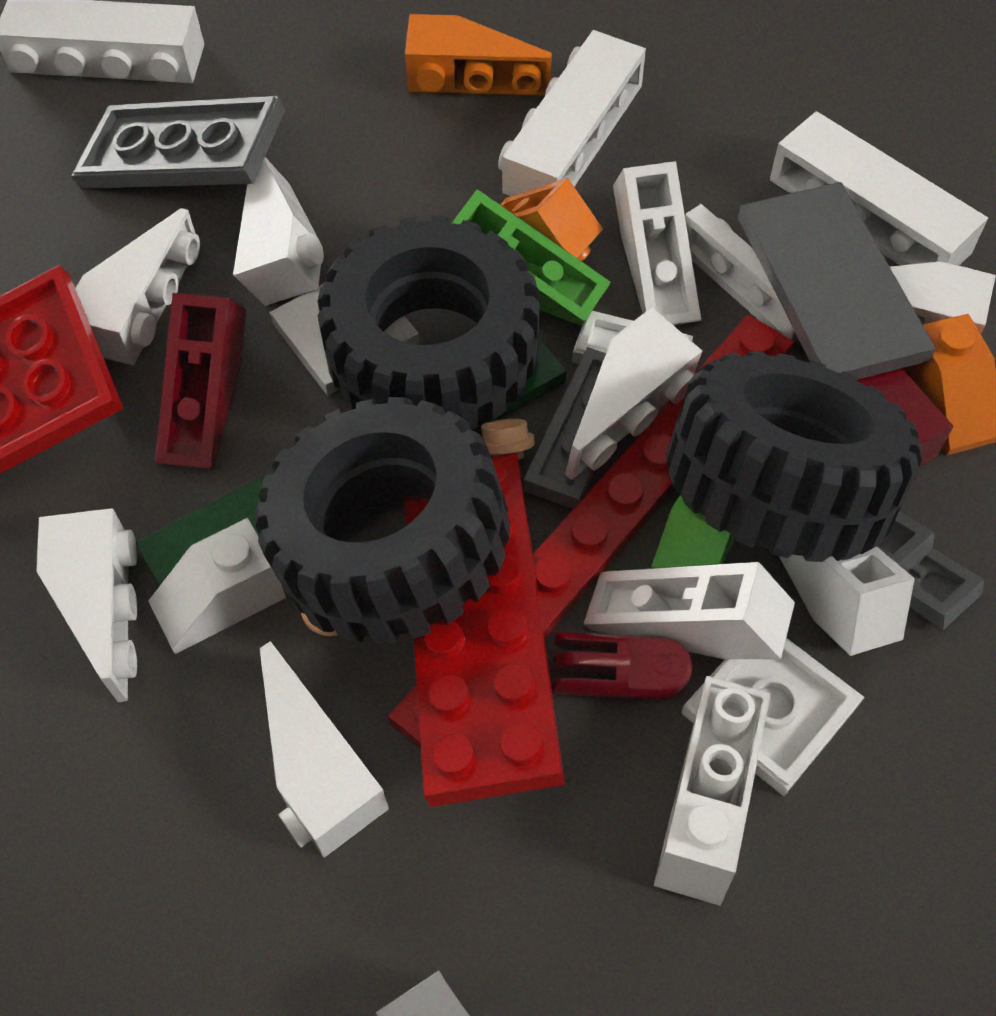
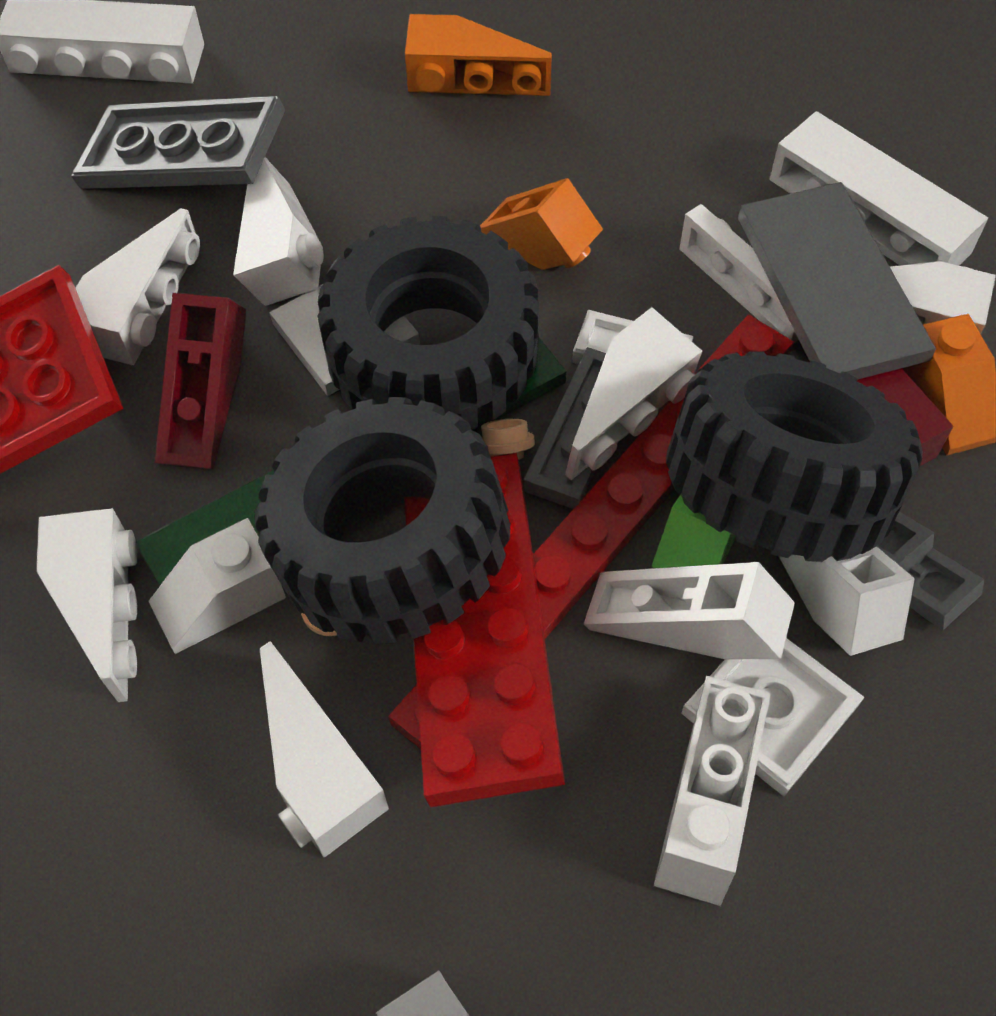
(563, 282): bright green slope -> none
(574, 116): white brick -> none
(642, 666): dark red arm -> none
(657, 241): white slope -> none

